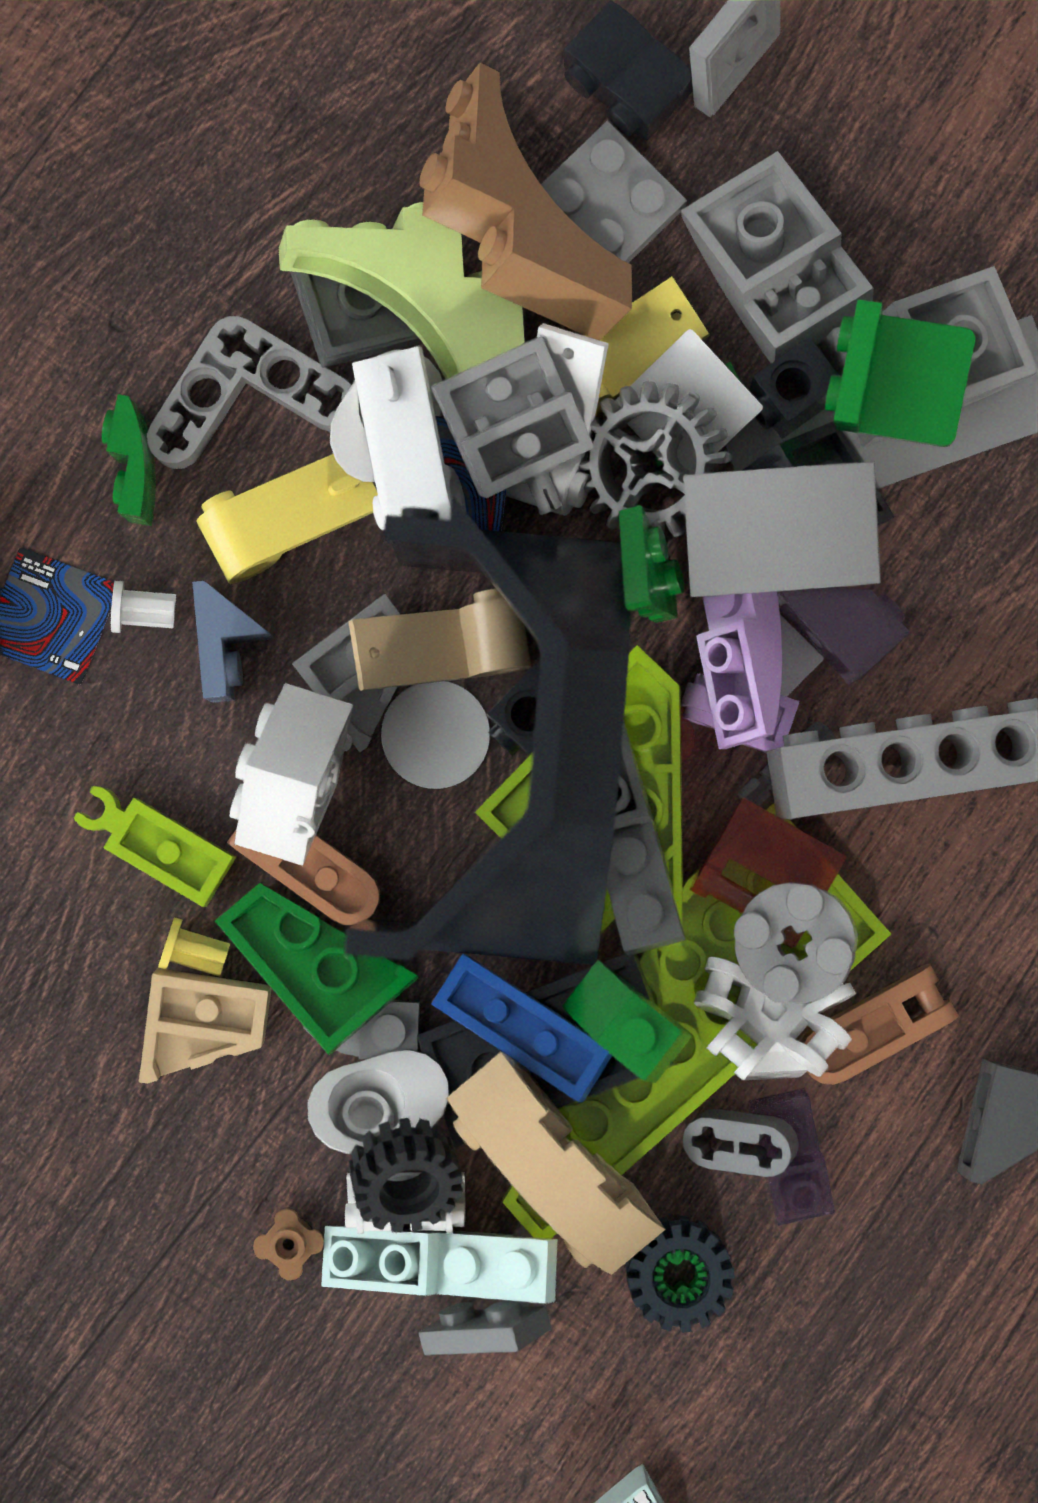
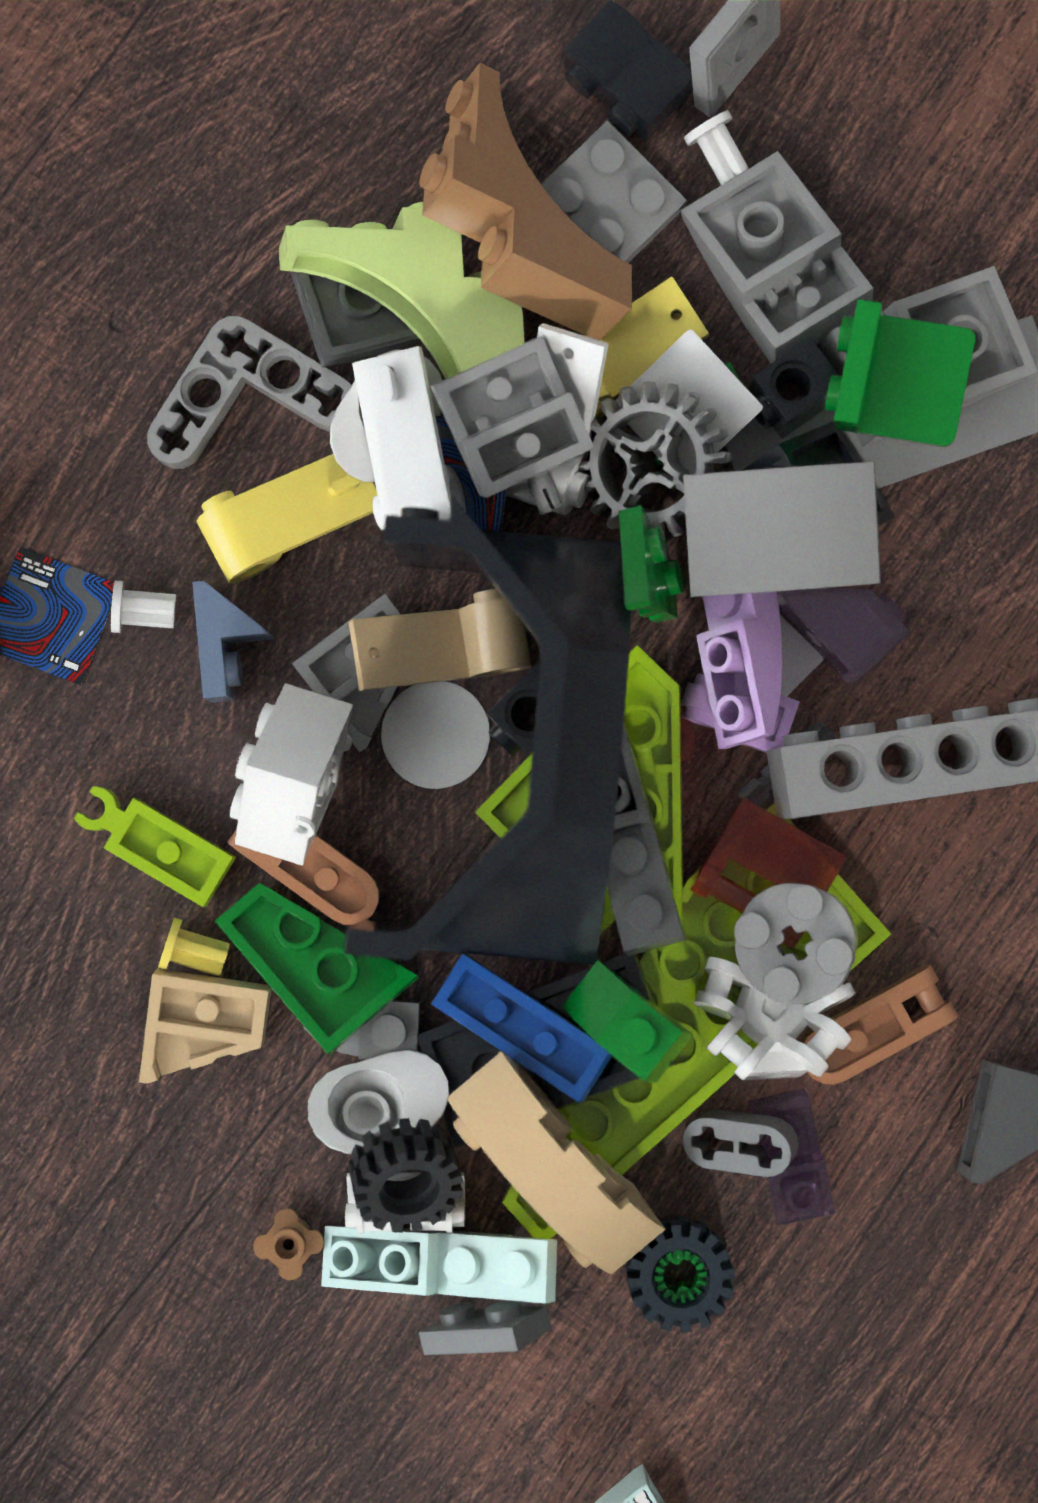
(126, 441): green slope -> none
(718, 147): none -> white piece

